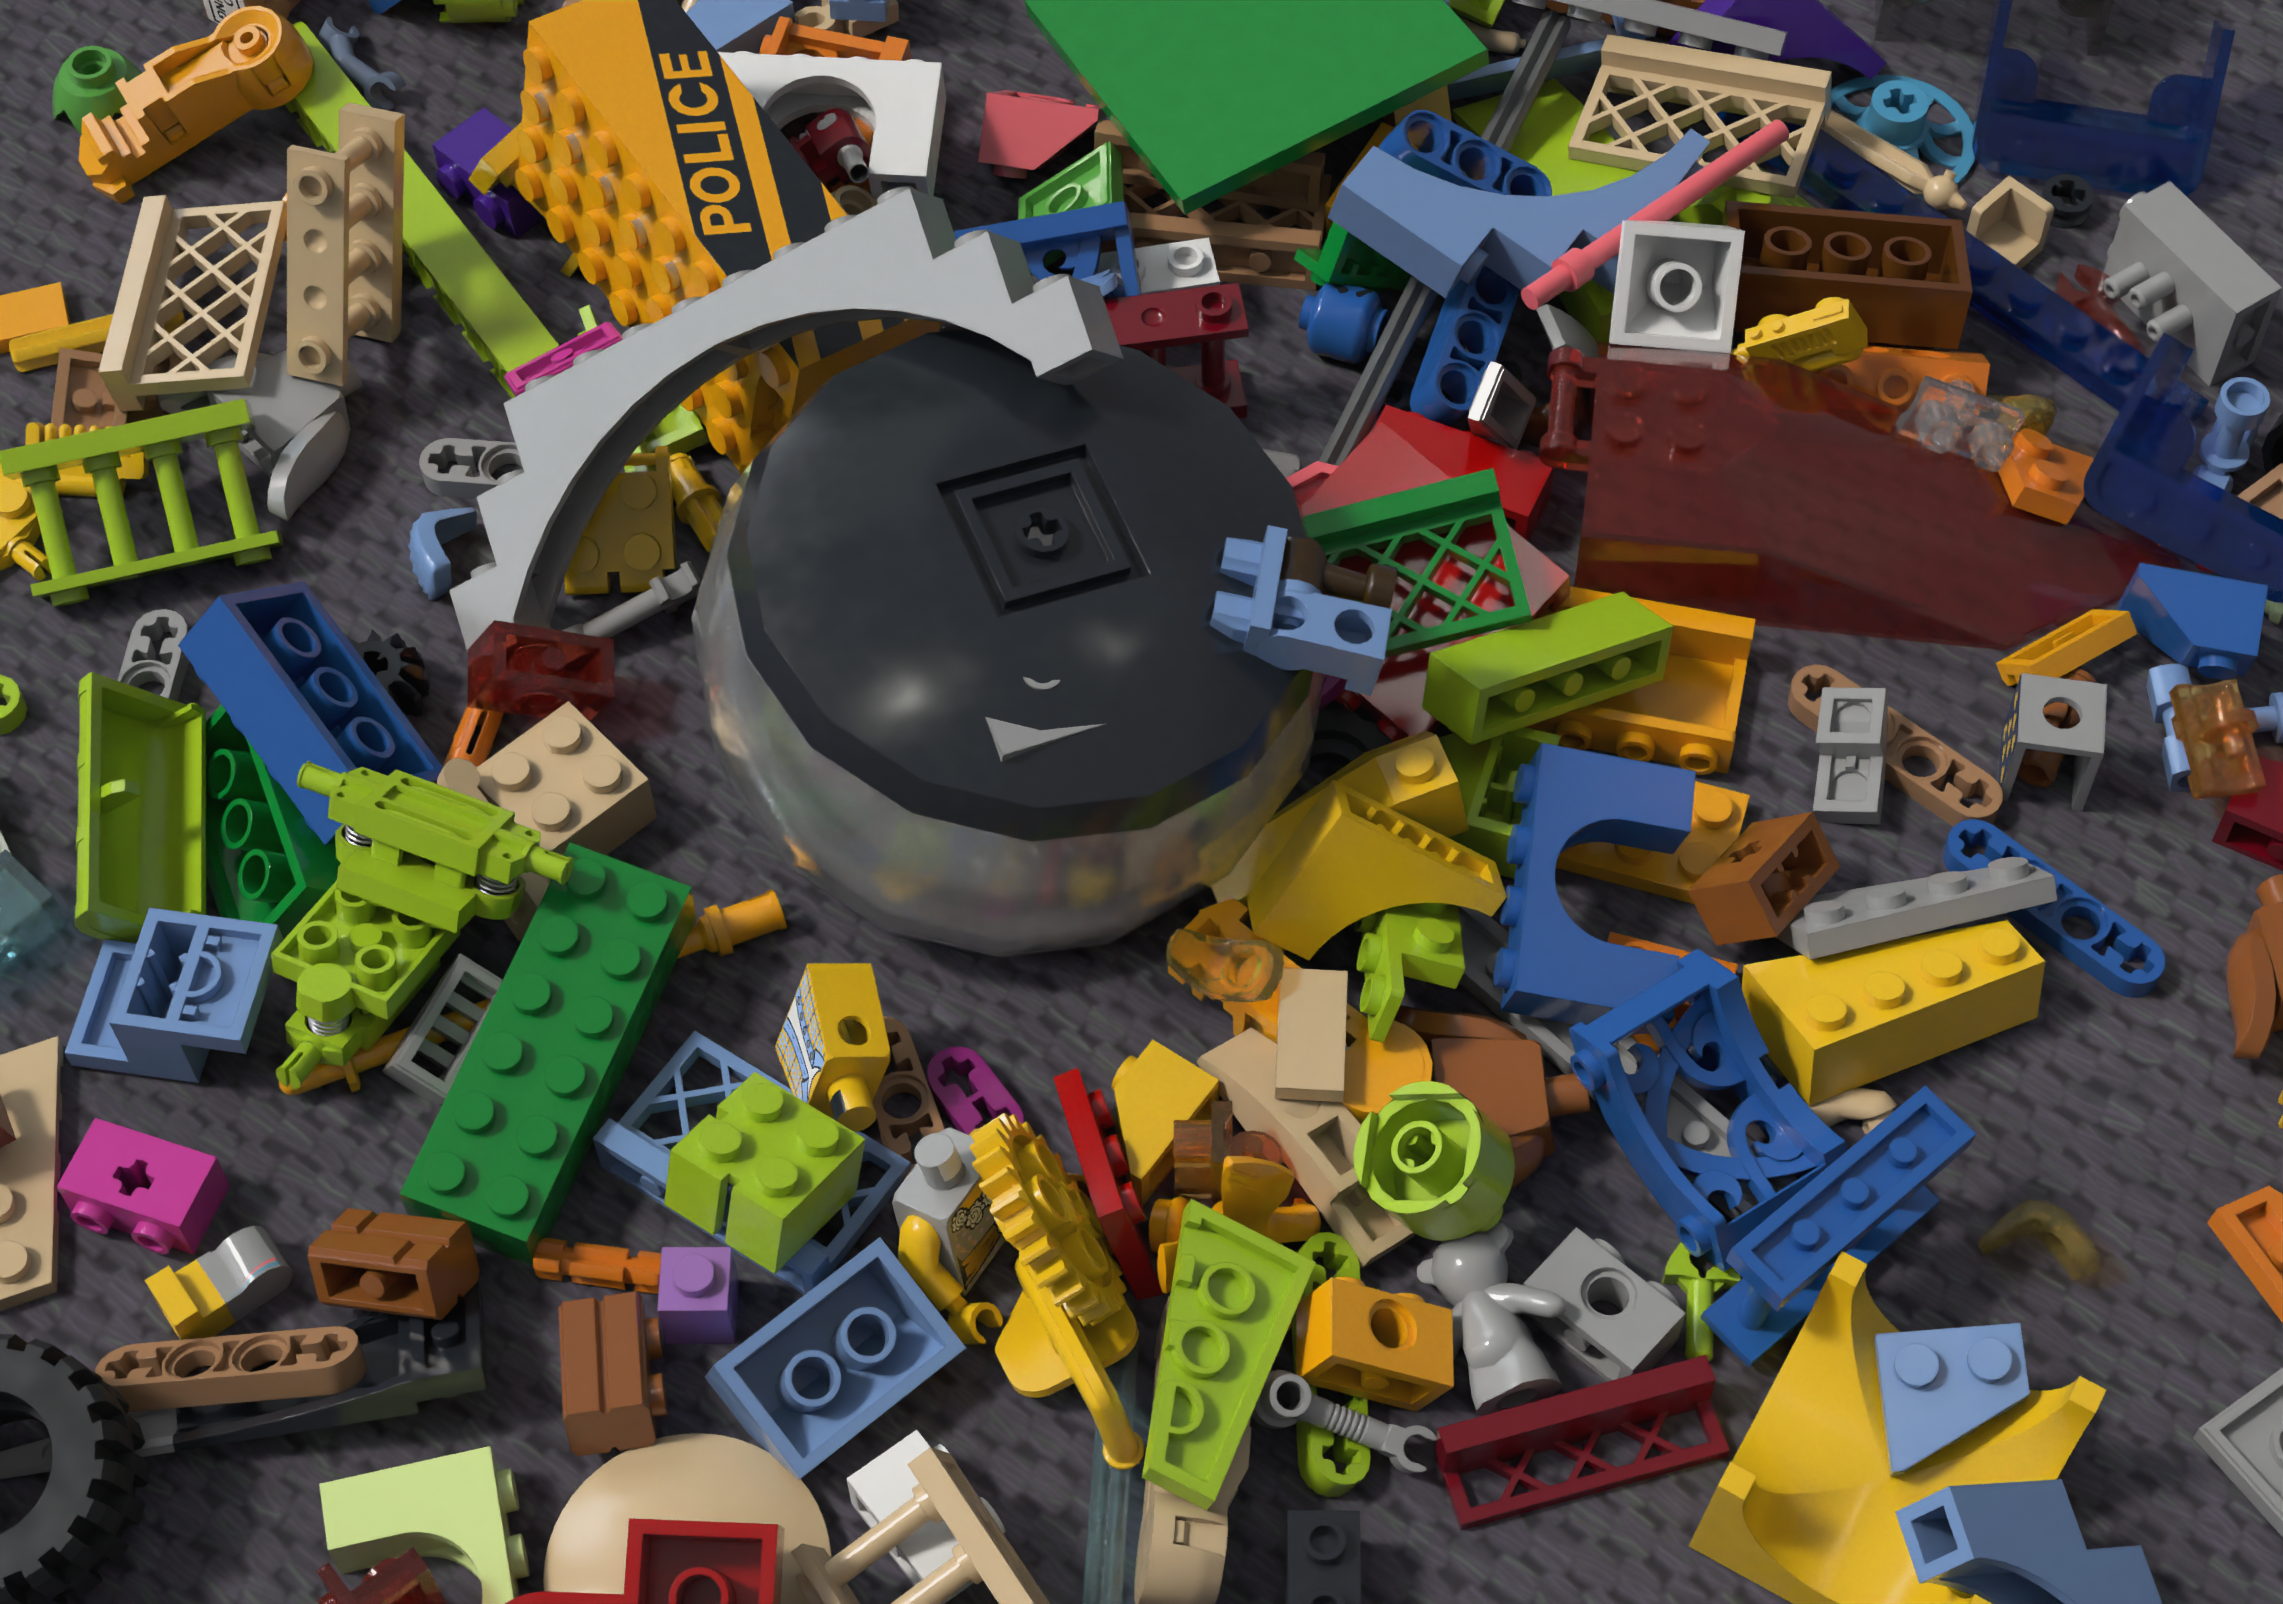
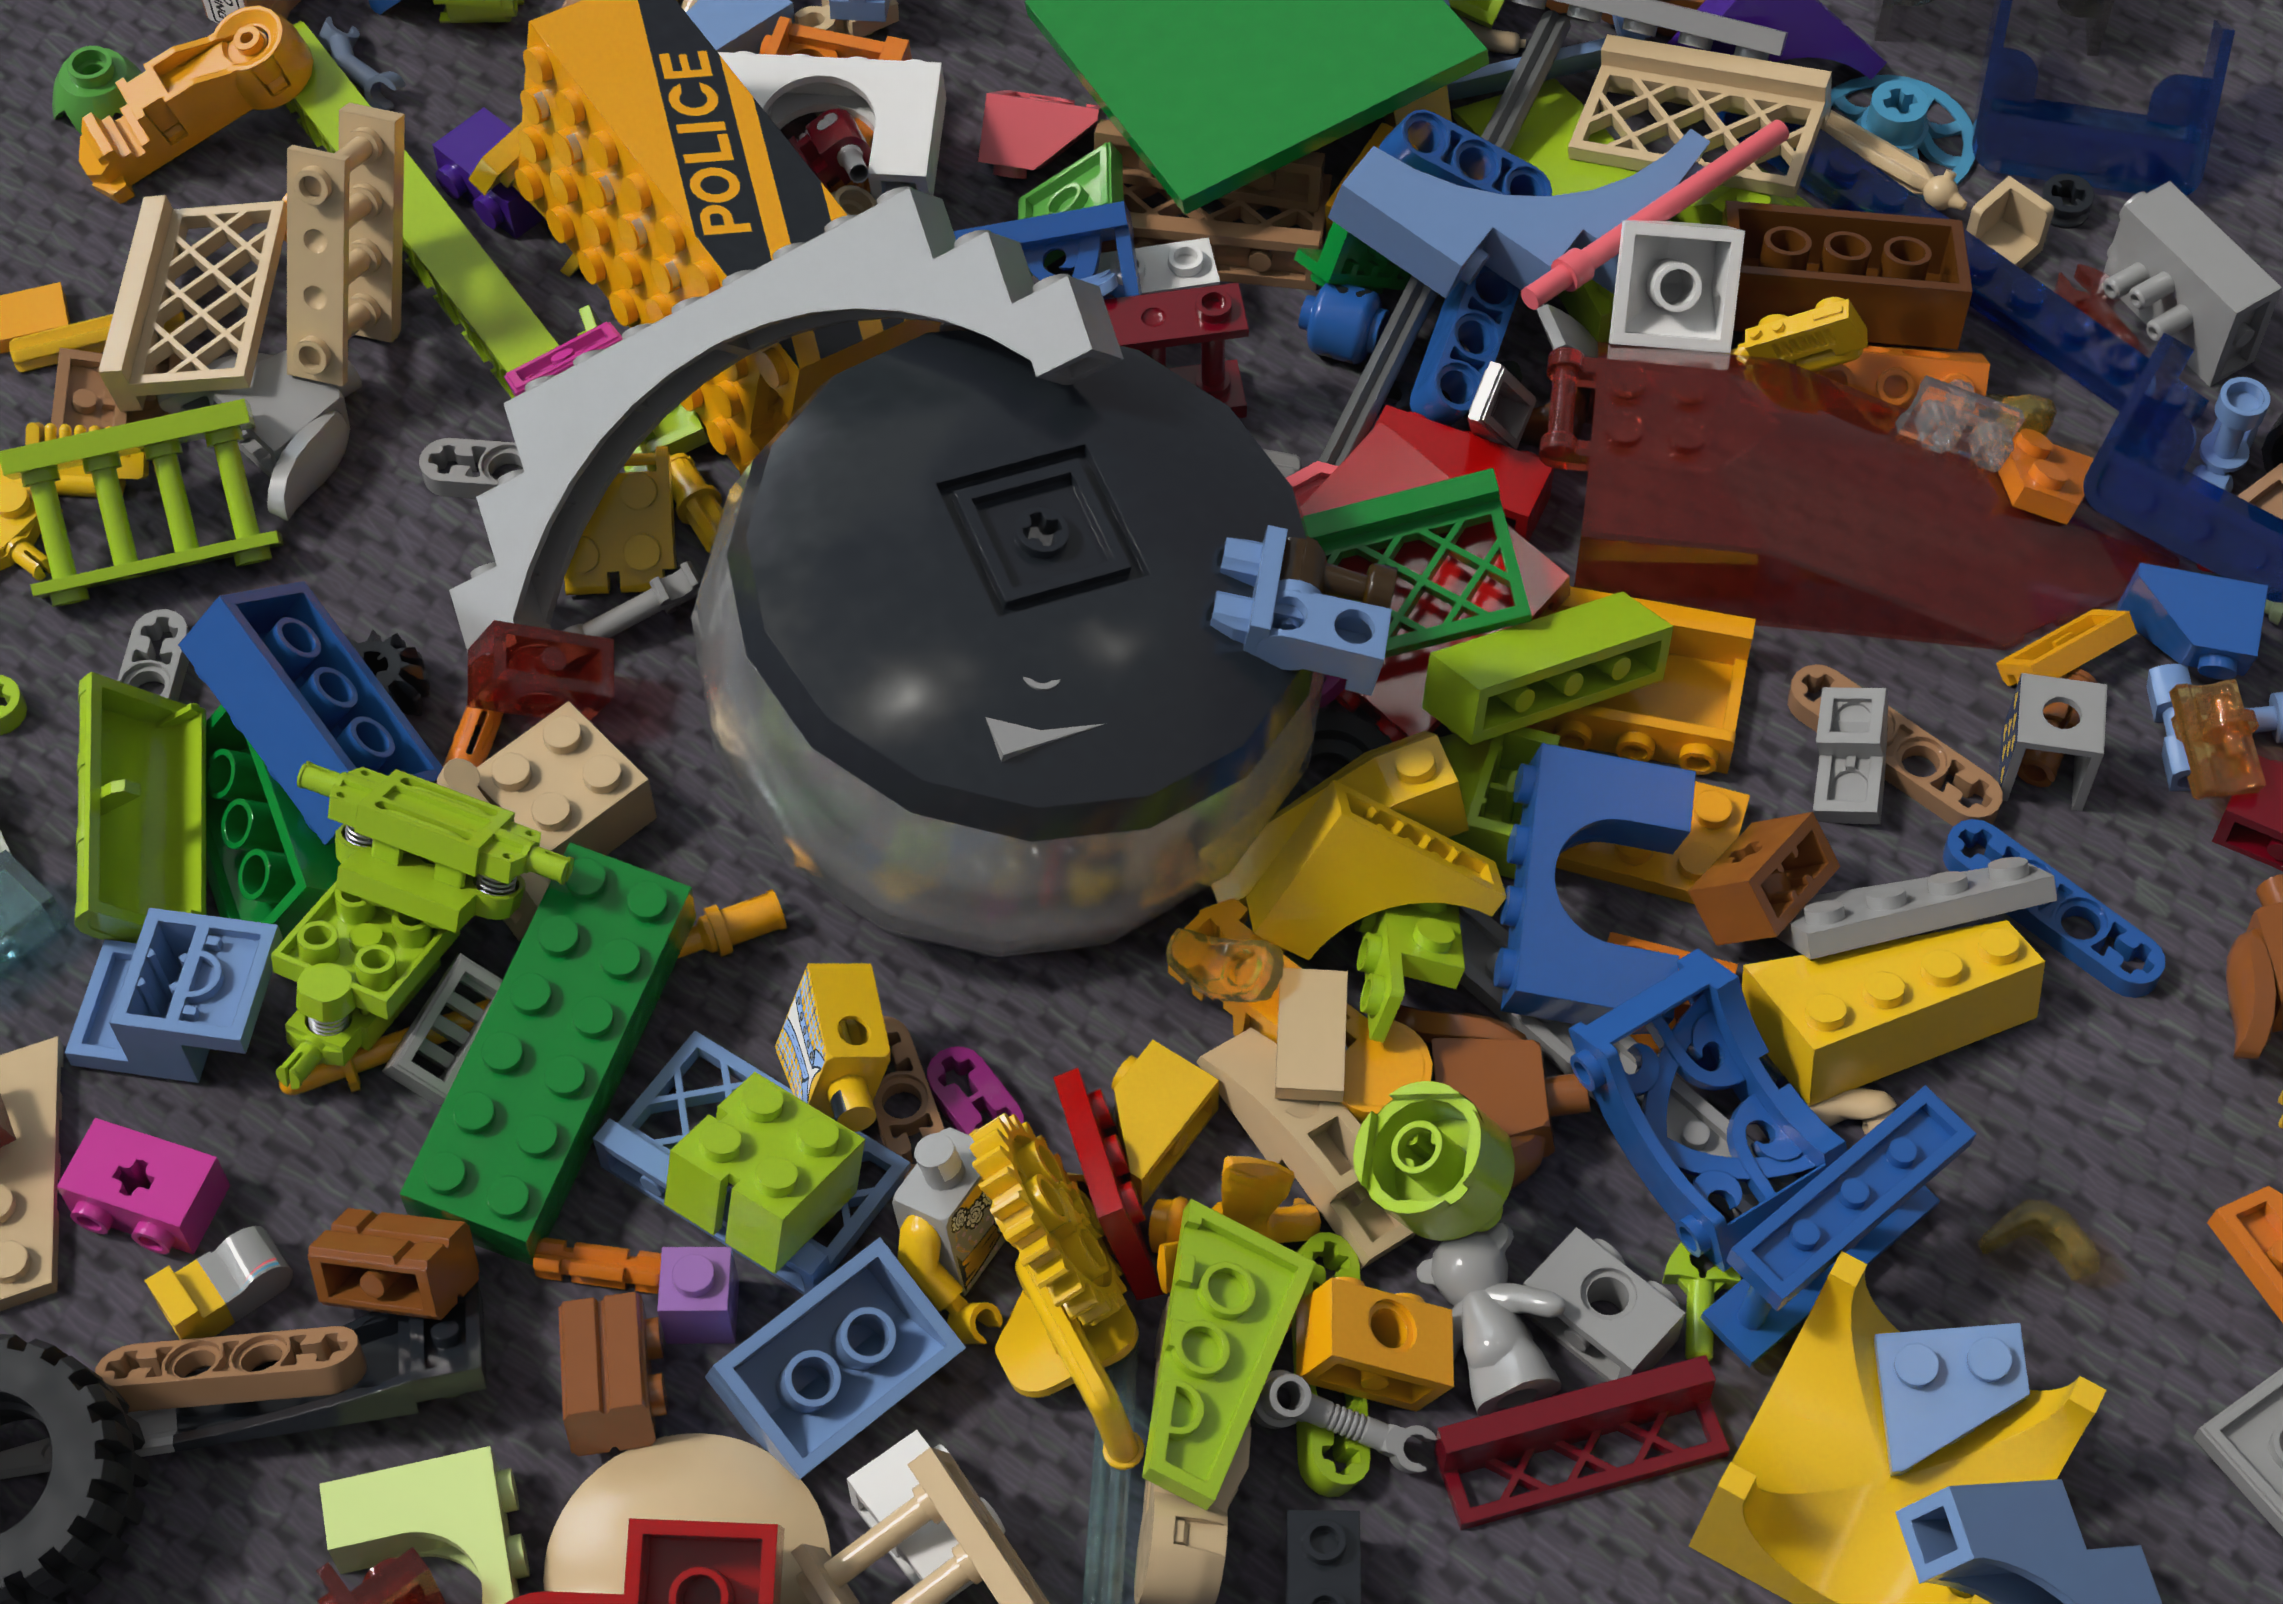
(426, 553): medium blue hair -> none
(1204, 1145): clear orange hips -> none

